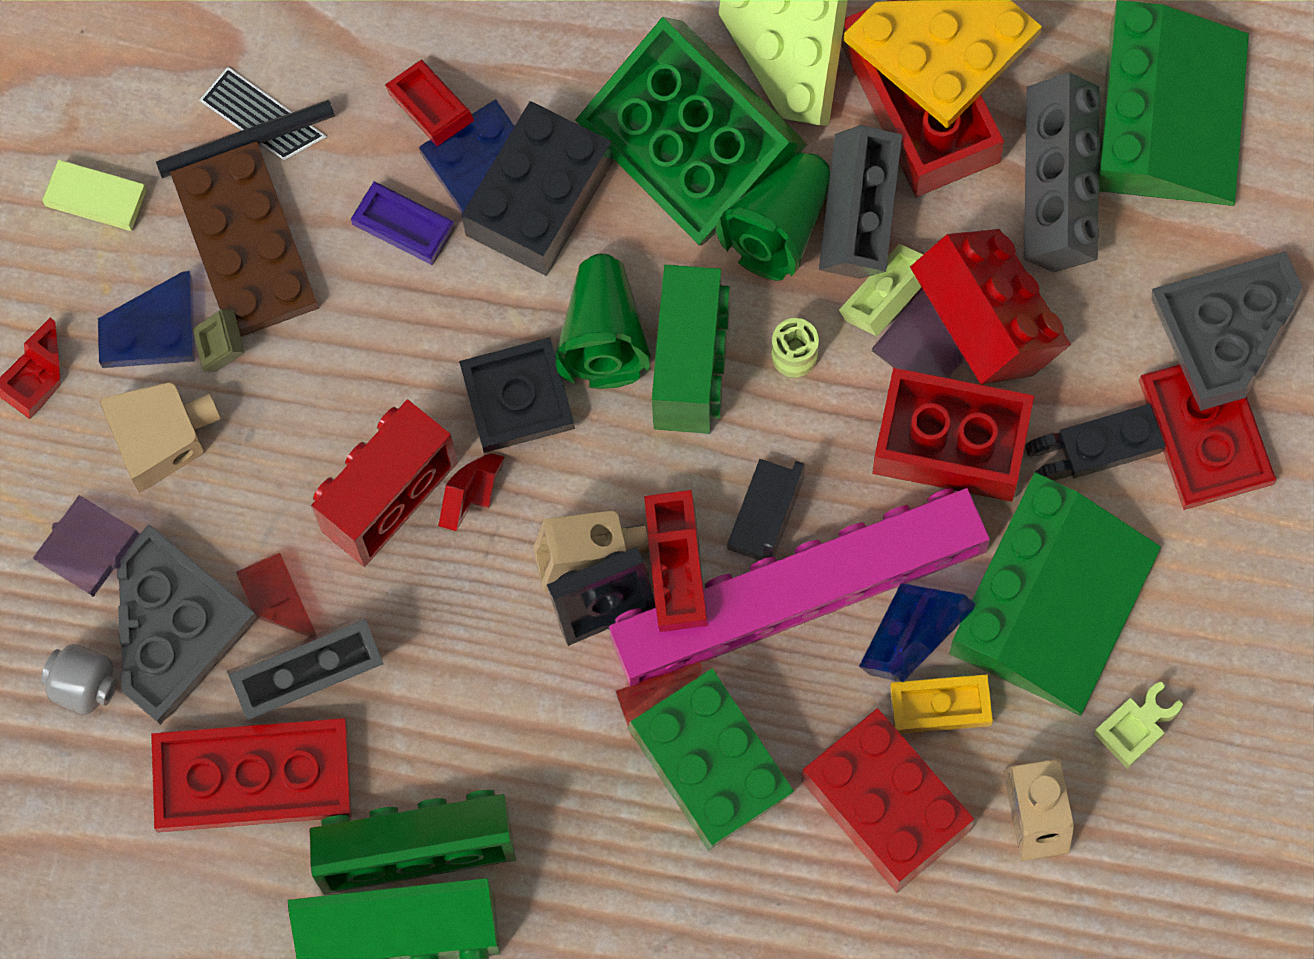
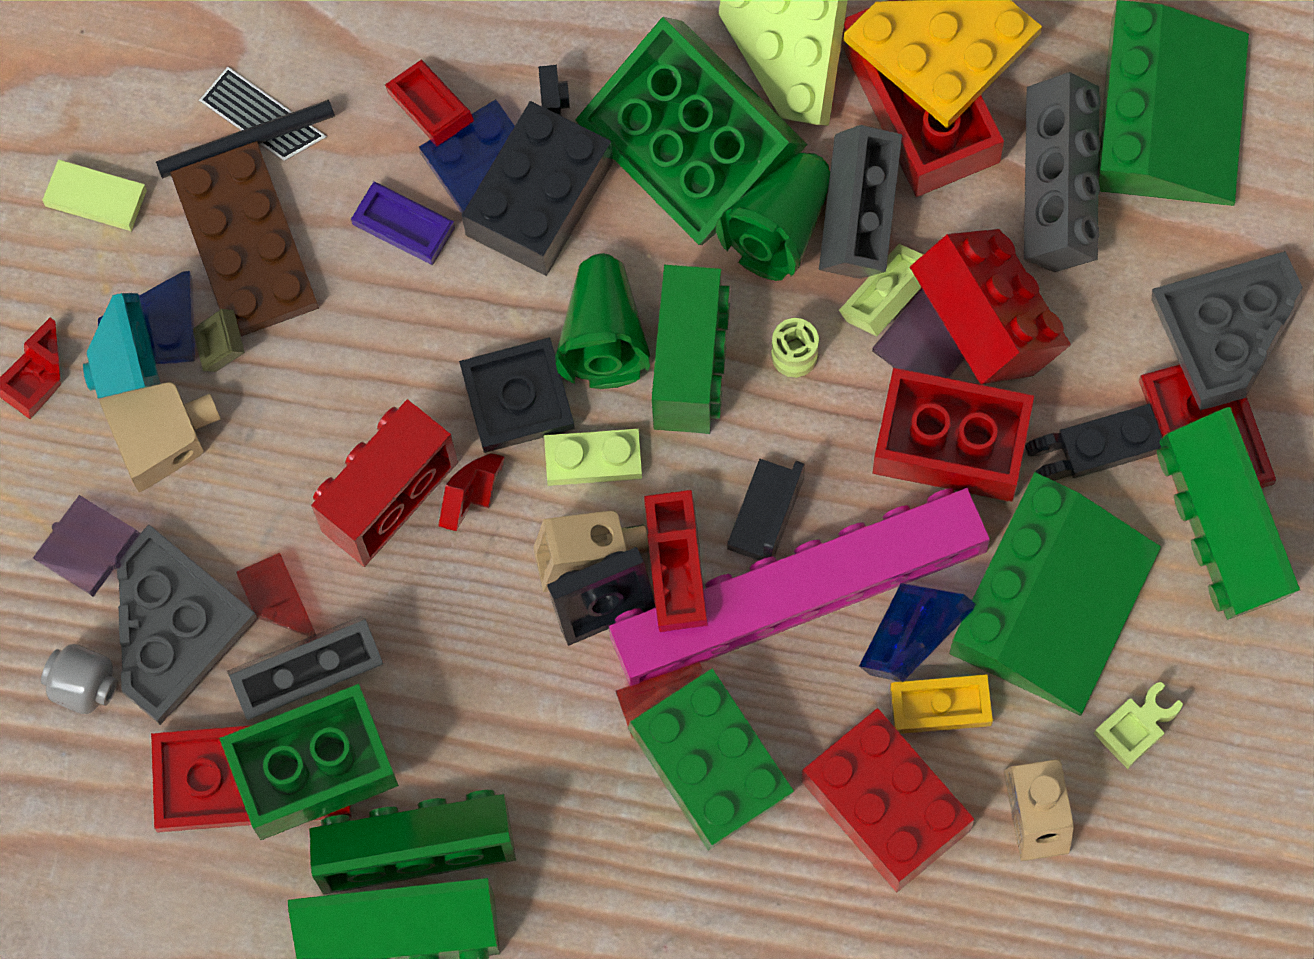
(121, 350): none -> teal slope
(308, 762): none -> green brick
(553, 92): none -> black plate
(593, 457): none -> yellowish green plate
(1227, 515): none -> green slope

